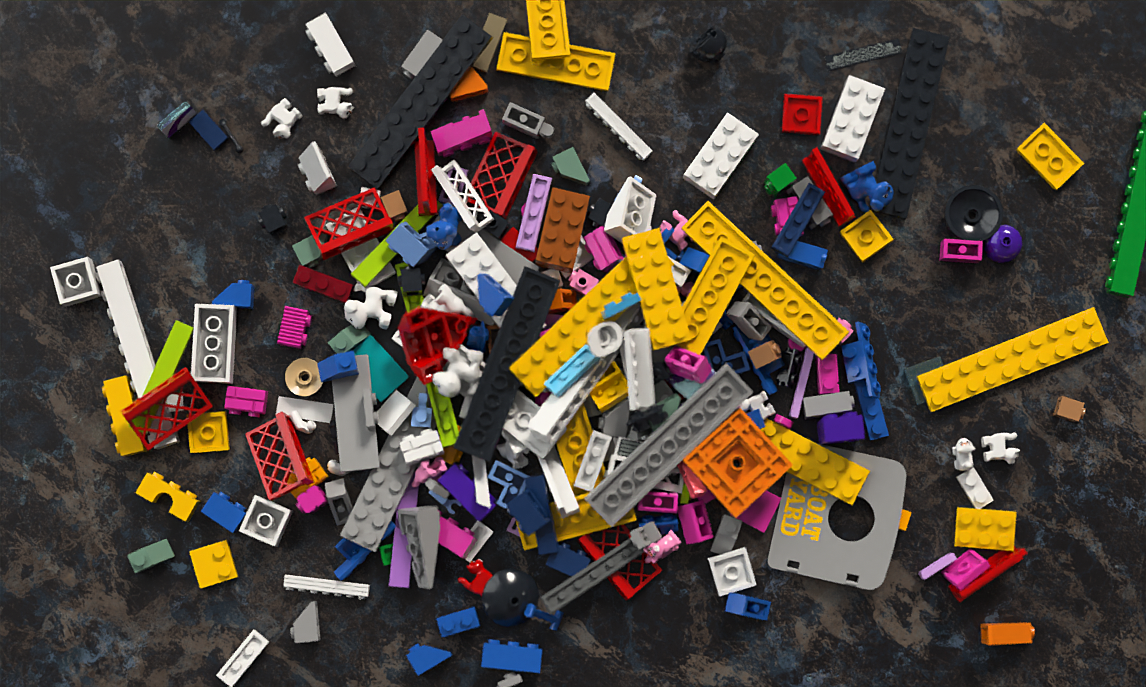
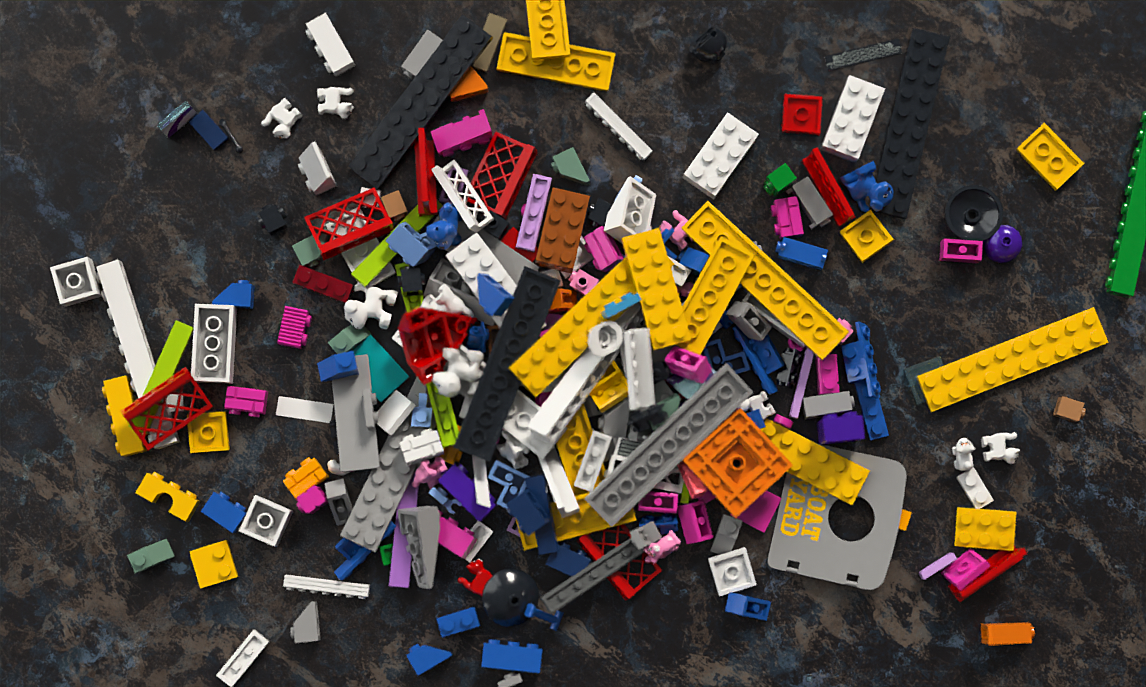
(294, 377): tan dish -> none
(294, 450): fence -> none
(306, 427): white arm -> none
(437, 488): light grey tile -> none
(527, 122): light grey brick -> none
(571, 371): medium azure plate -> none
(765, 354): medium nougat brick -> none
(798, 220): dark blue tile -> none

